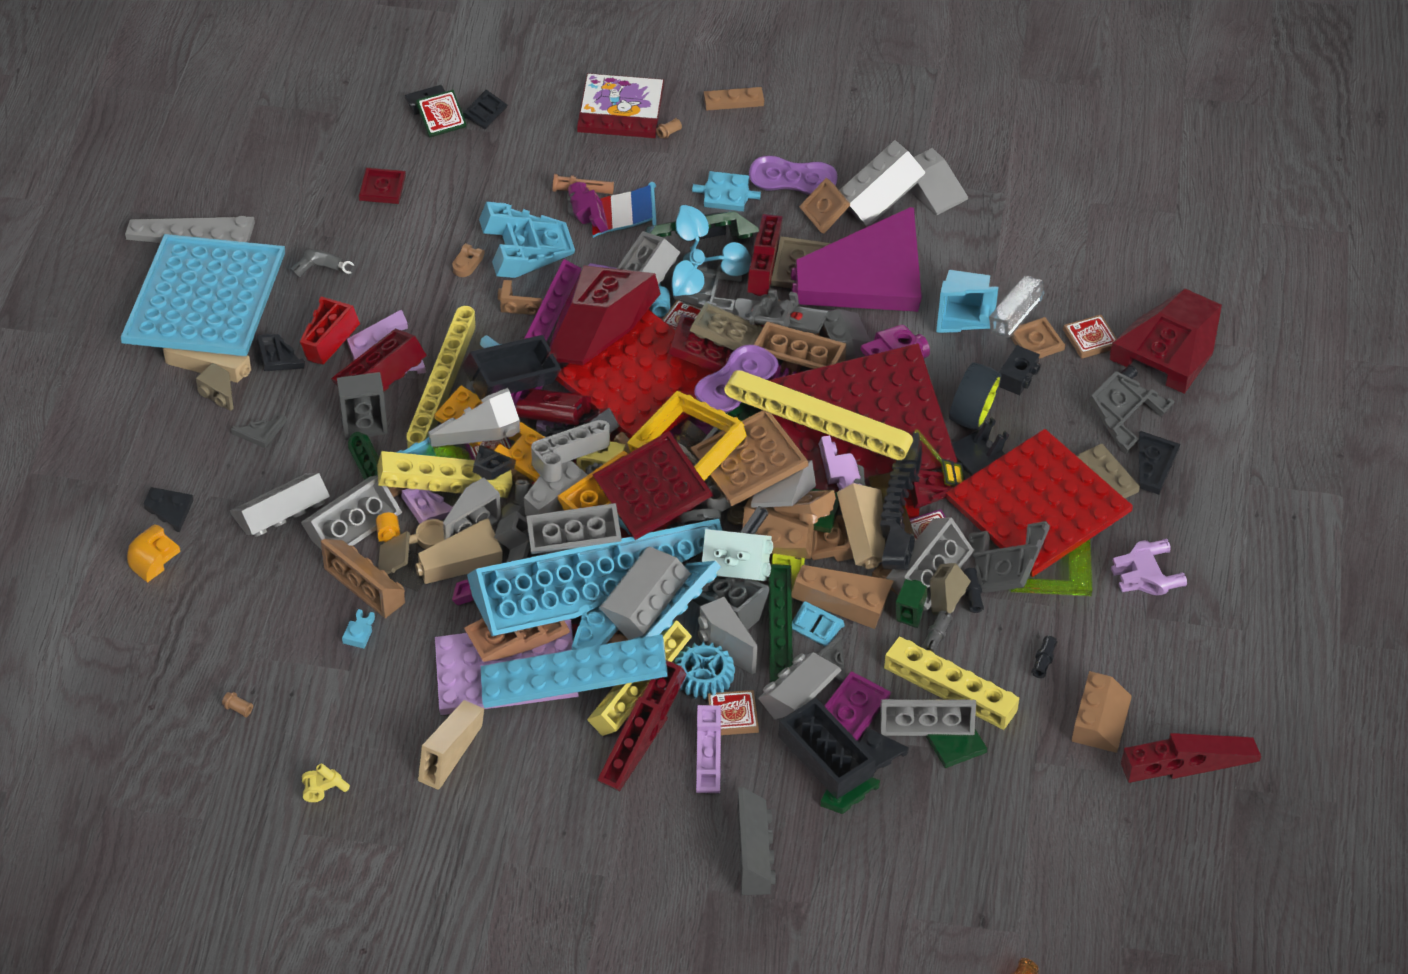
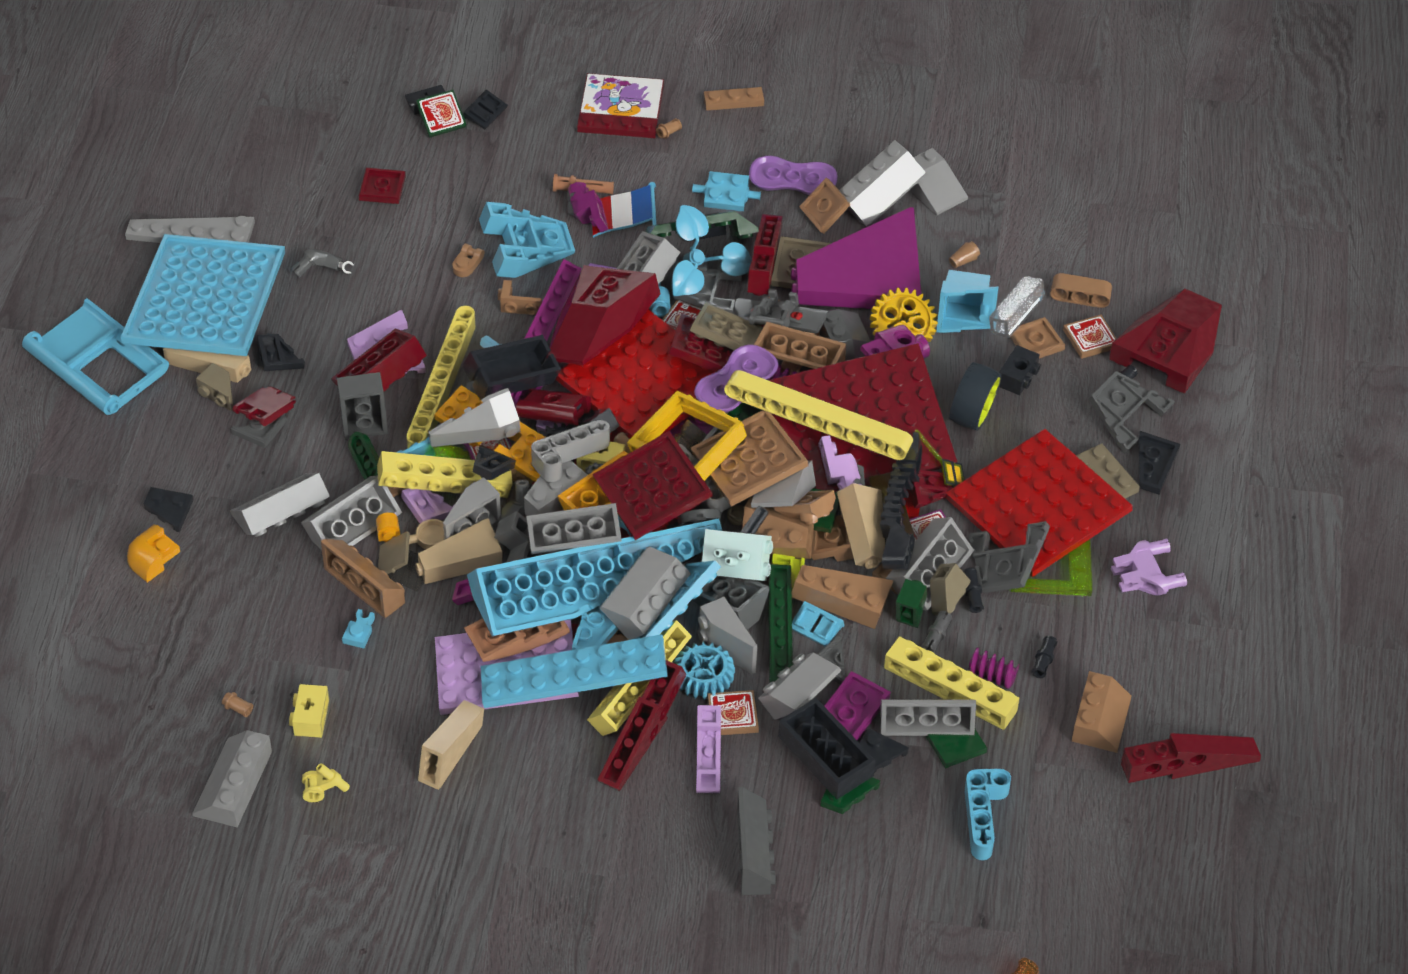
(80, 341): none -> medium azure piece
(234, 778): none -> light grey slope
(265, 405): none -> dark red plate
(310, 710): none -> light yellow brick
(328, 330): red wedge -> none
(895, 305): none -> yellow gear
(966, 253): none -> medium nougat cone
(978, 450): black plate -> none
(985, 790): none -> medium azure beam
(994, 669): none -> magenta piece
(1081, 290): none -> medium nougat beam

